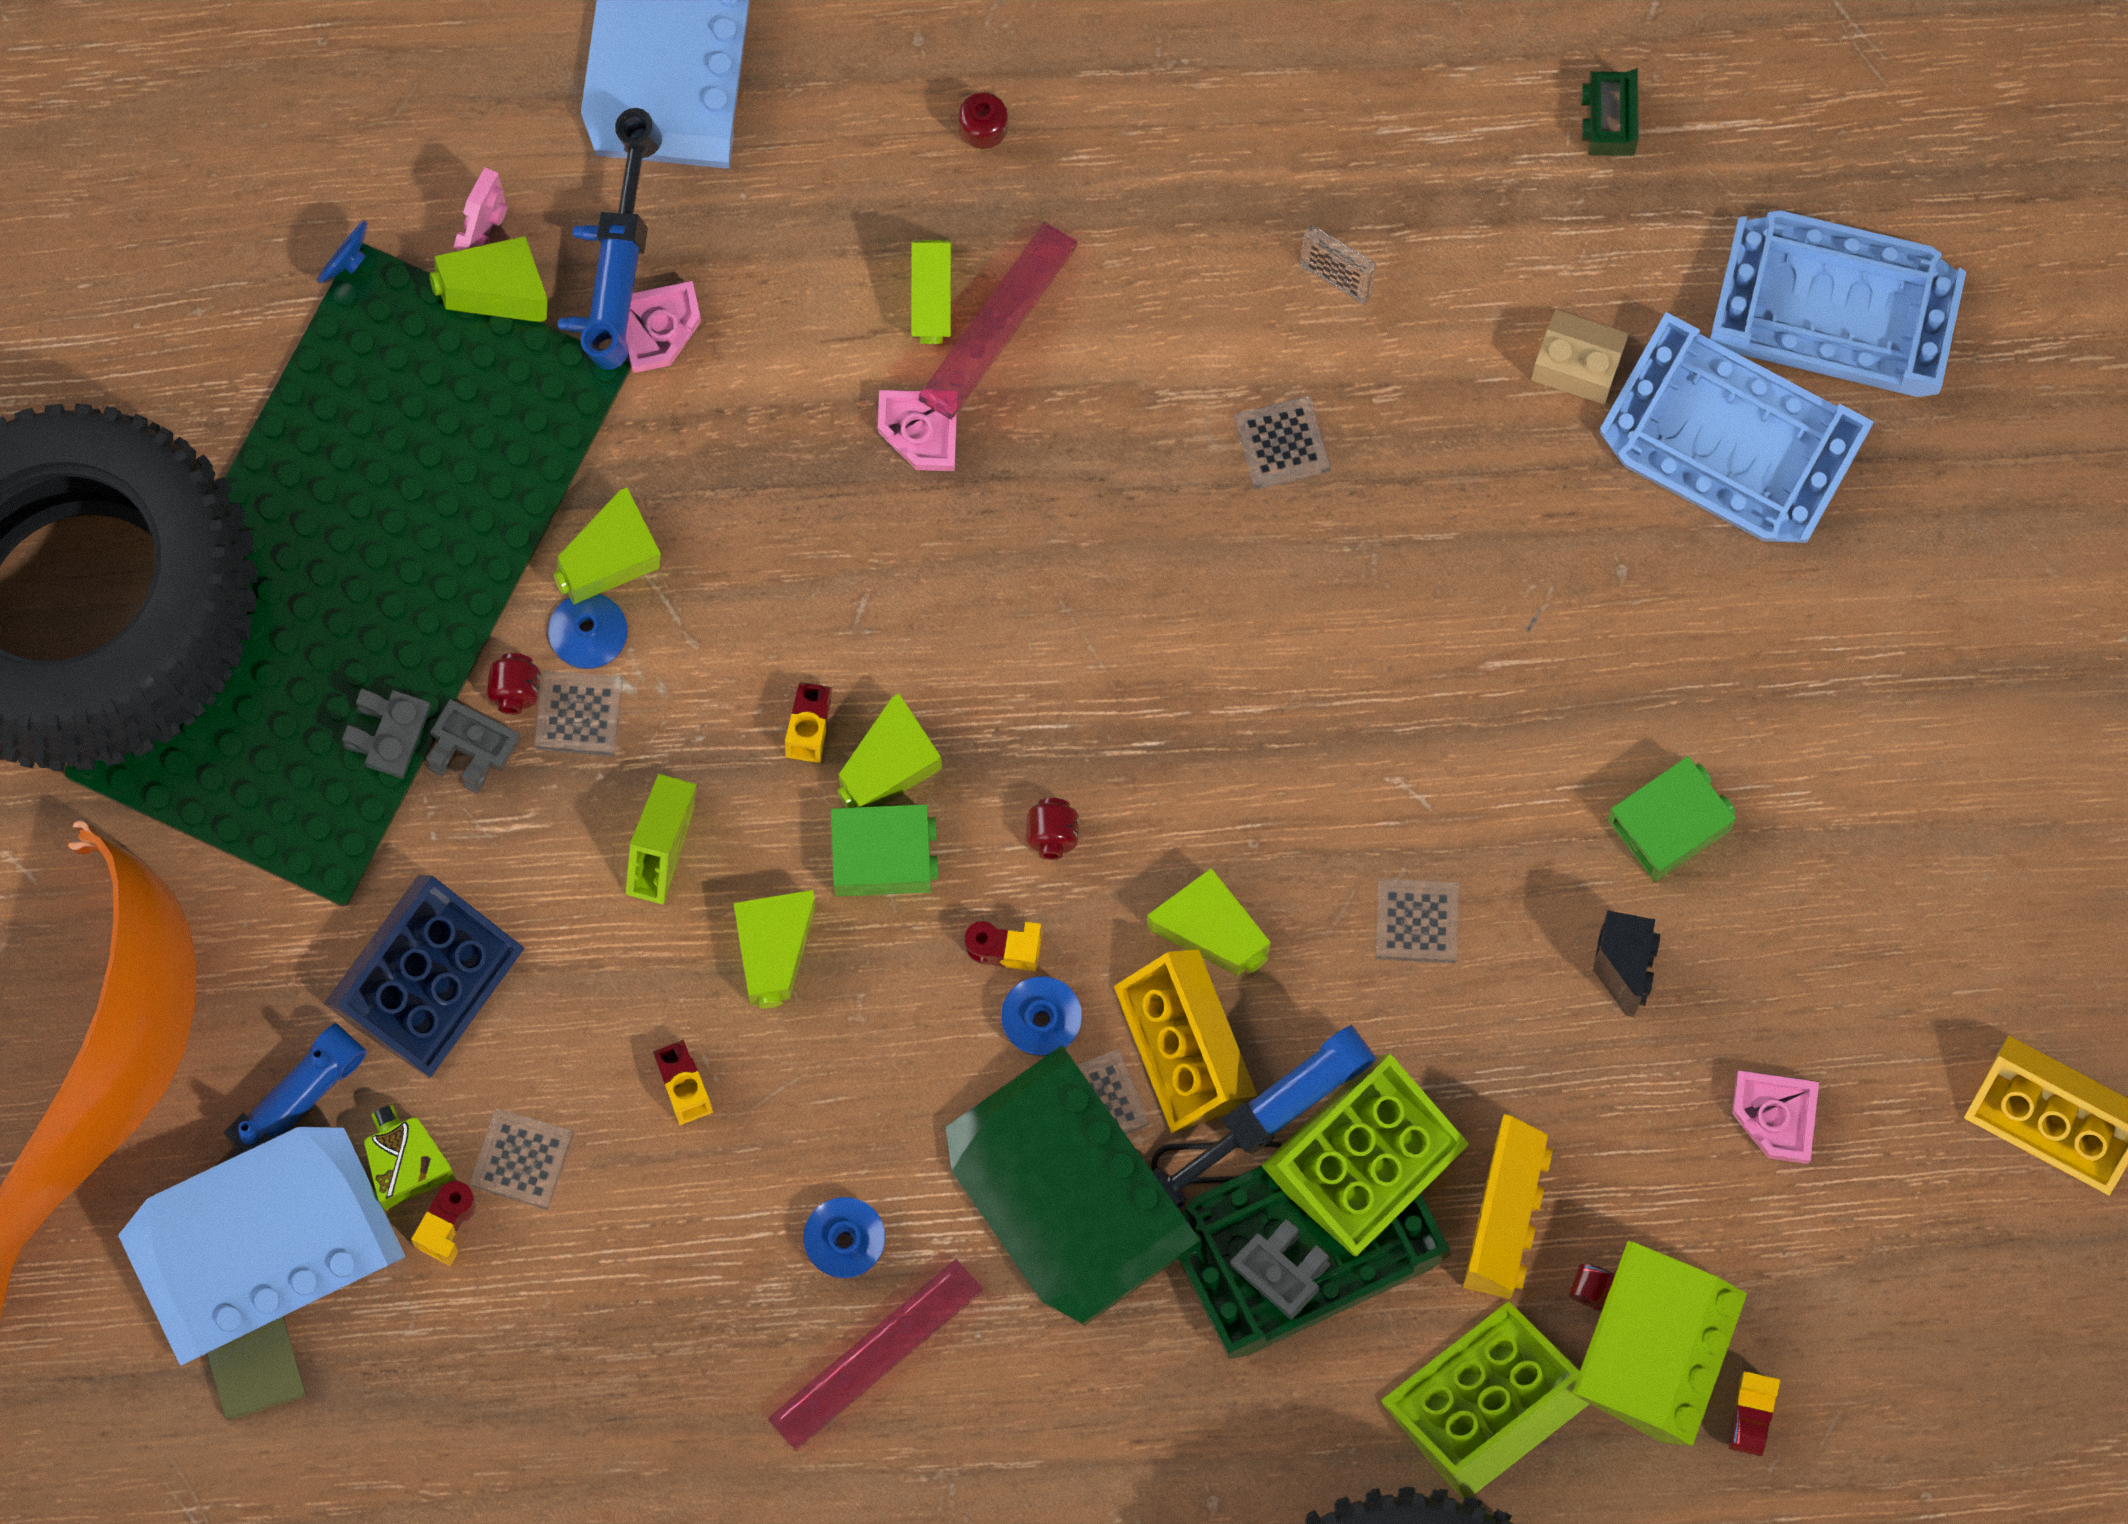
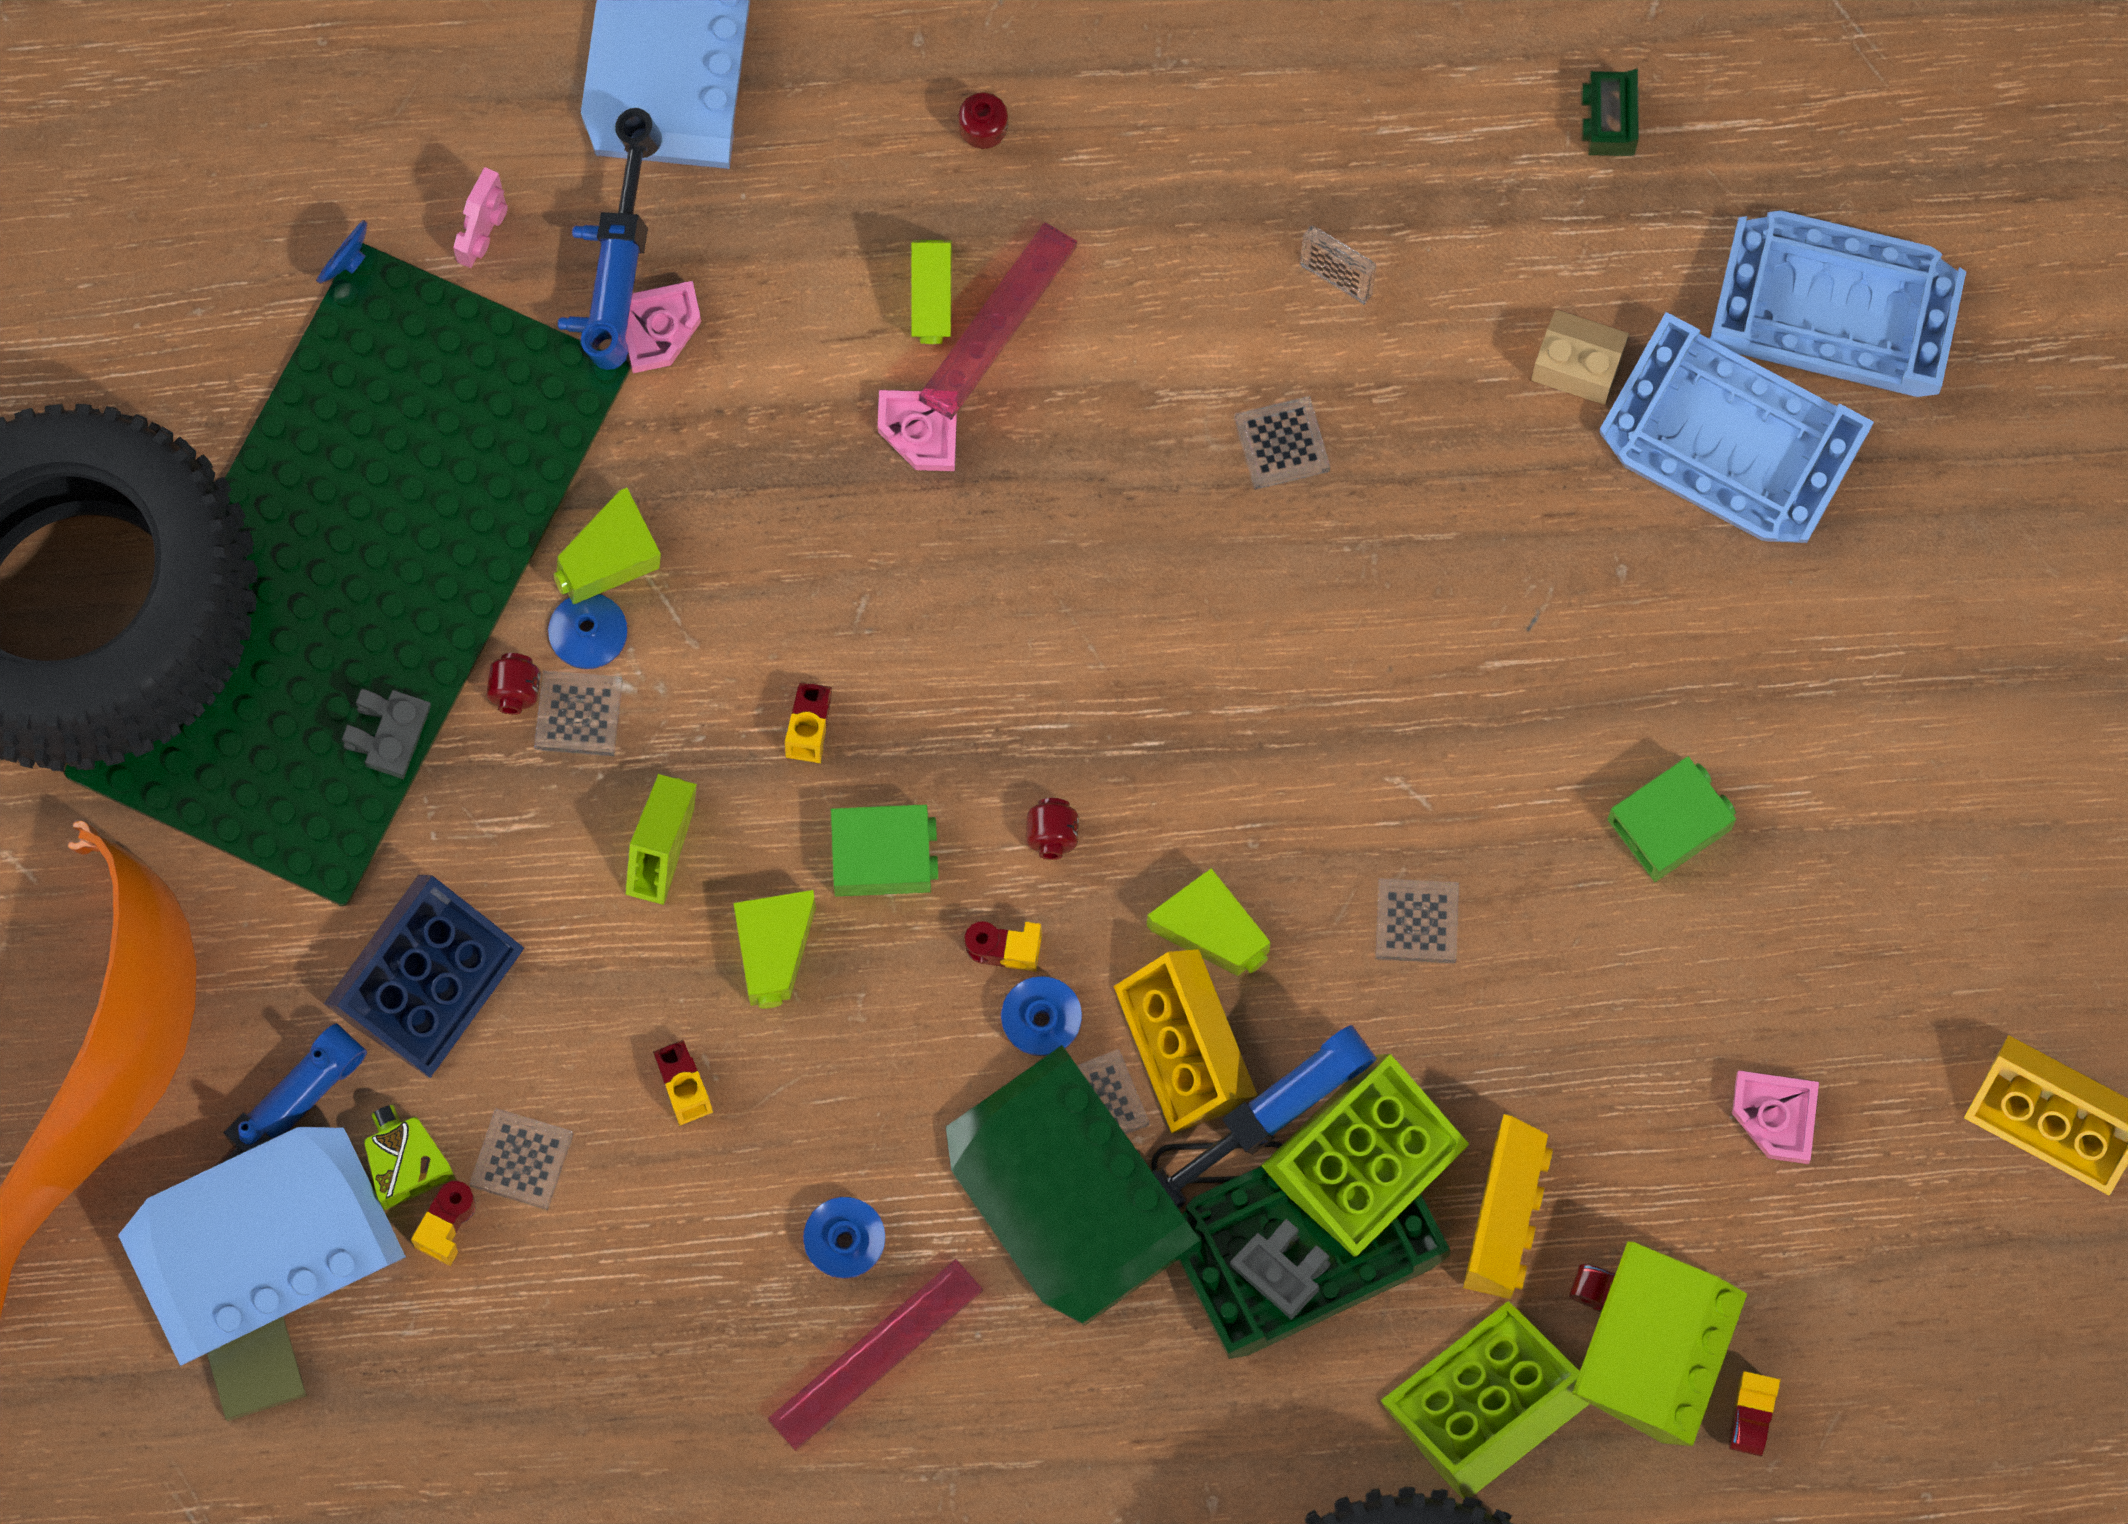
(475, 736): dark grey plate -> none
(491, 281): lime slope -> none
(888, 759): lime slope -> none
(1622, 958): black slope -> none

